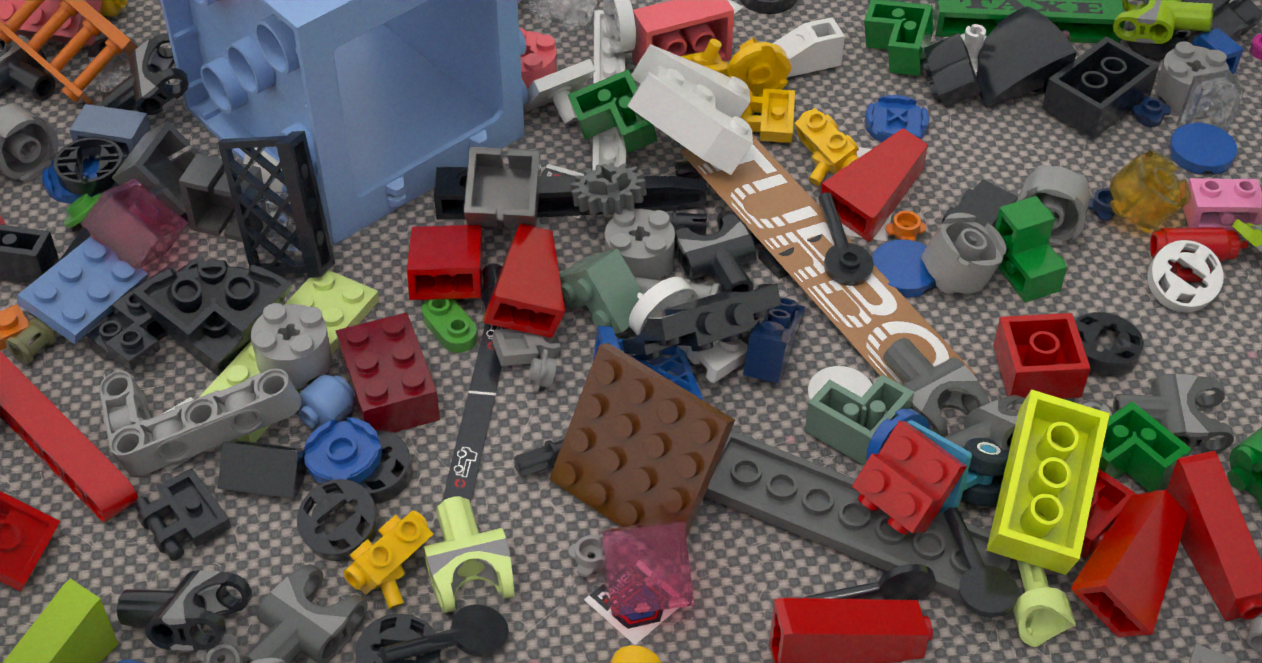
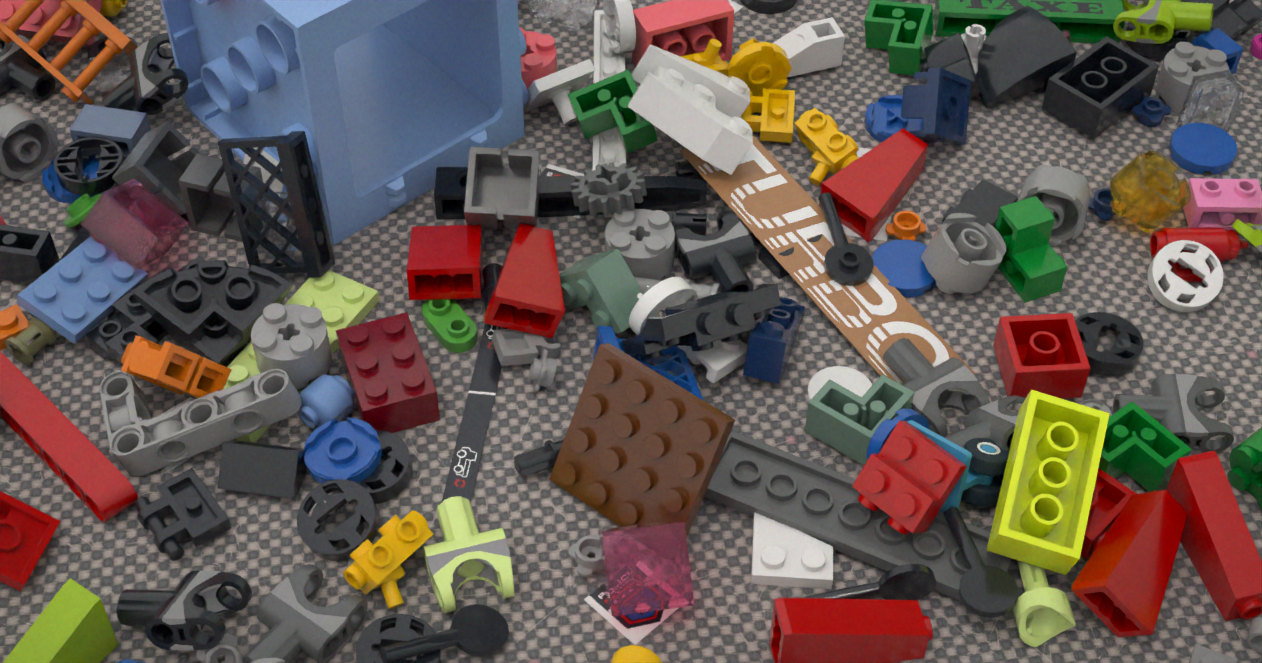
(173, 368): none -> orange hips
(789, 556): none -> white wing
(941, 103): none -> dark blue panel

